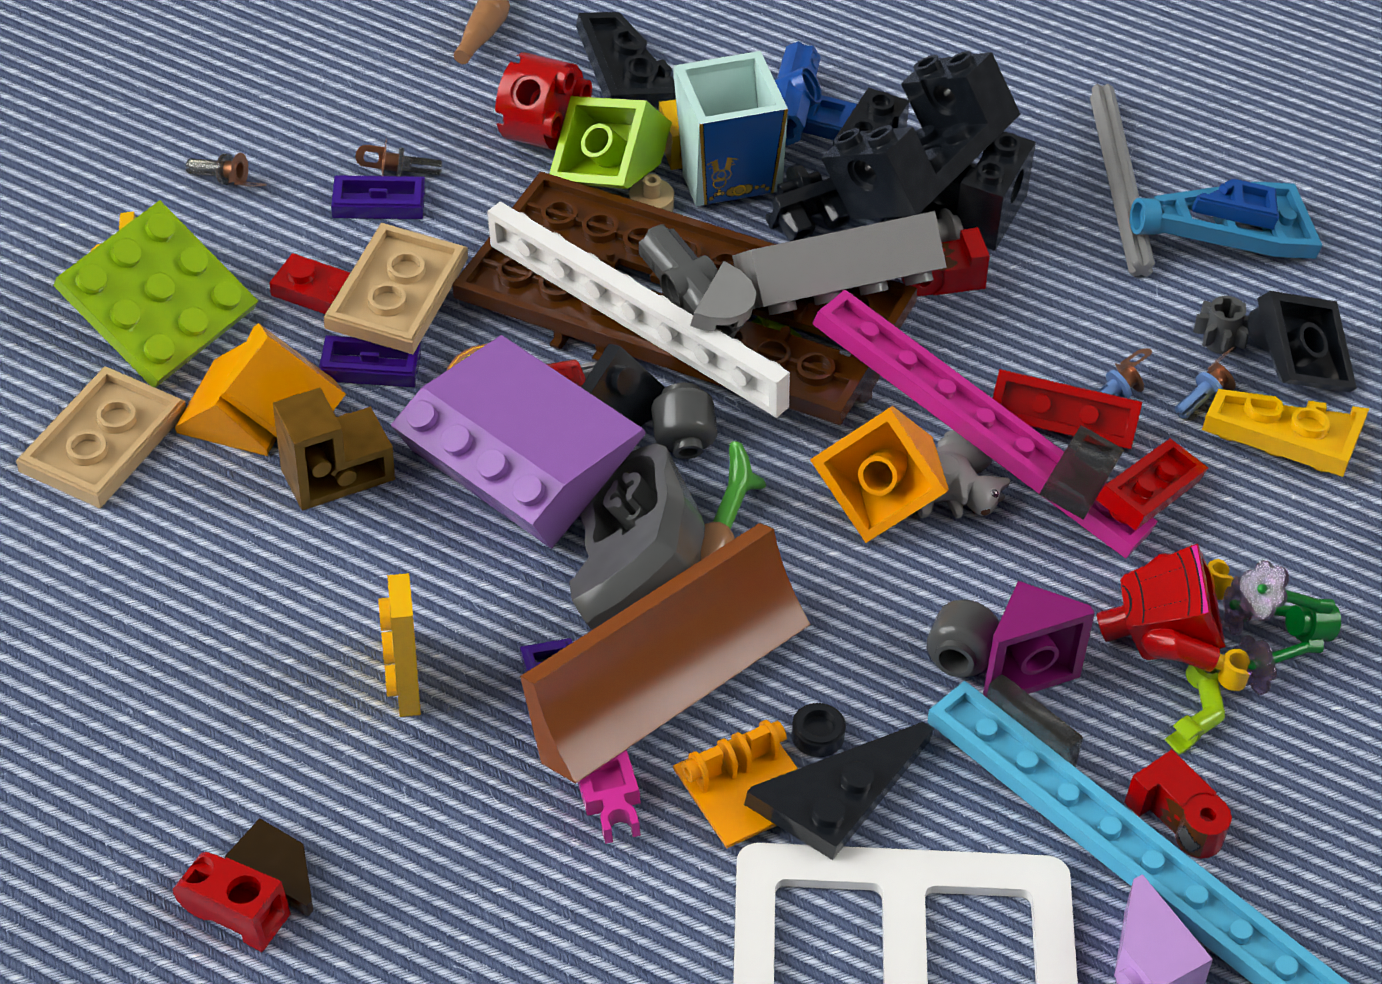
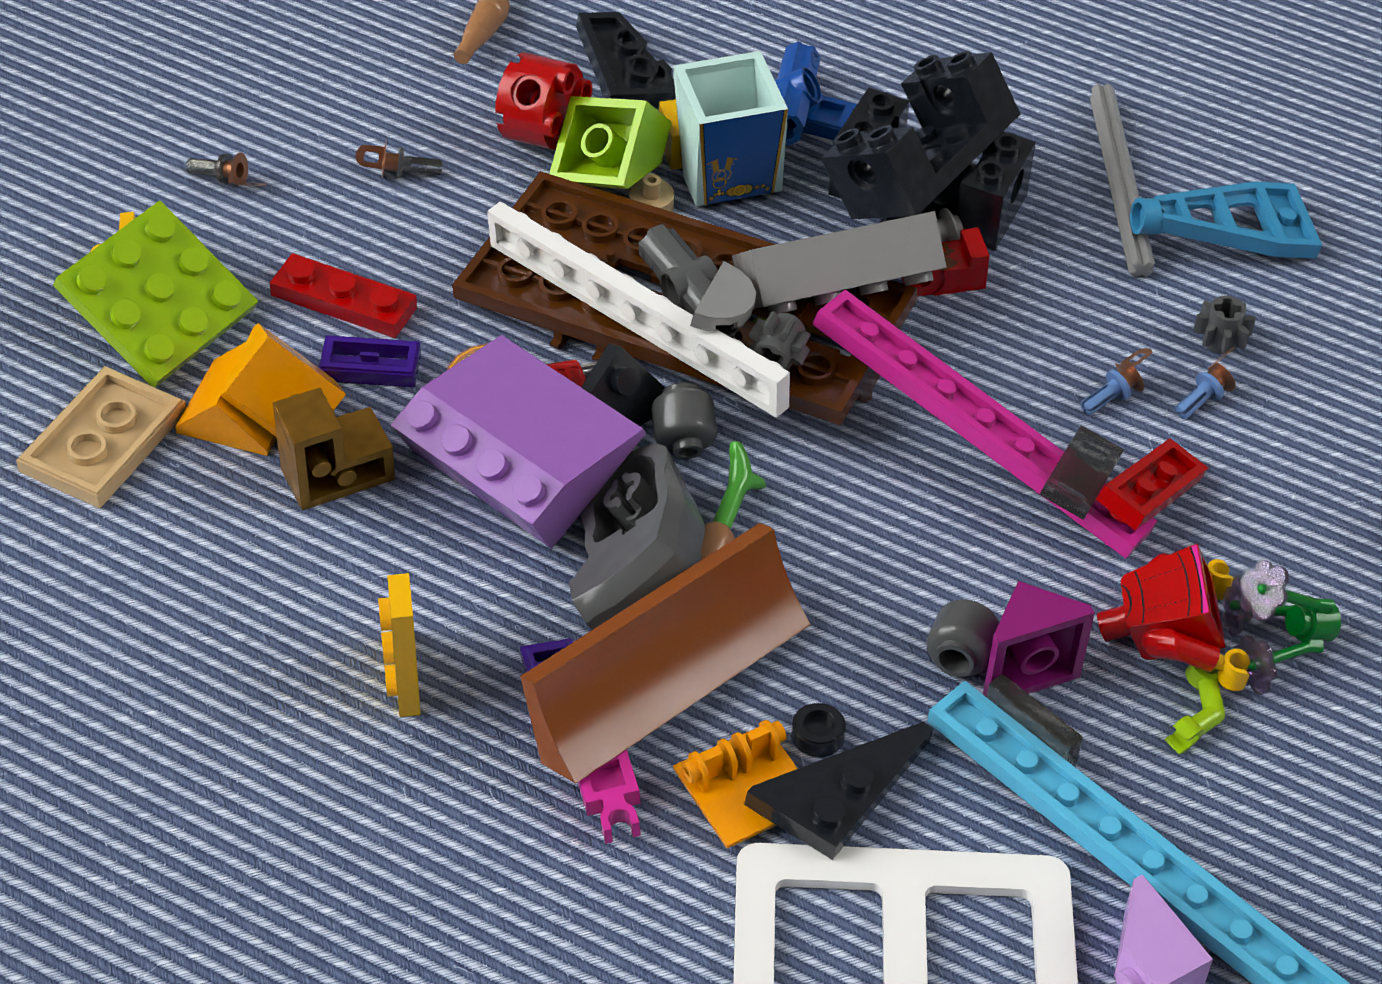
(234, 898): red leg -> none
(278, 856): dark brown tile -> none
(378, 197): dark purple tile -> none
(396, 288): tan tile -> none
(780, 339): none -> dark grey gear
(801, 198): black hips -> none
(882, 472): light orange slope -> none
(960, 466): light grey animal -> none
(1067, 407): red plate -> none
(1182, 804): red leg -> none
(1241, 203): blue tile -> none
(1296, 433): yellow wing -> none
(1303, 340): black slope -> none

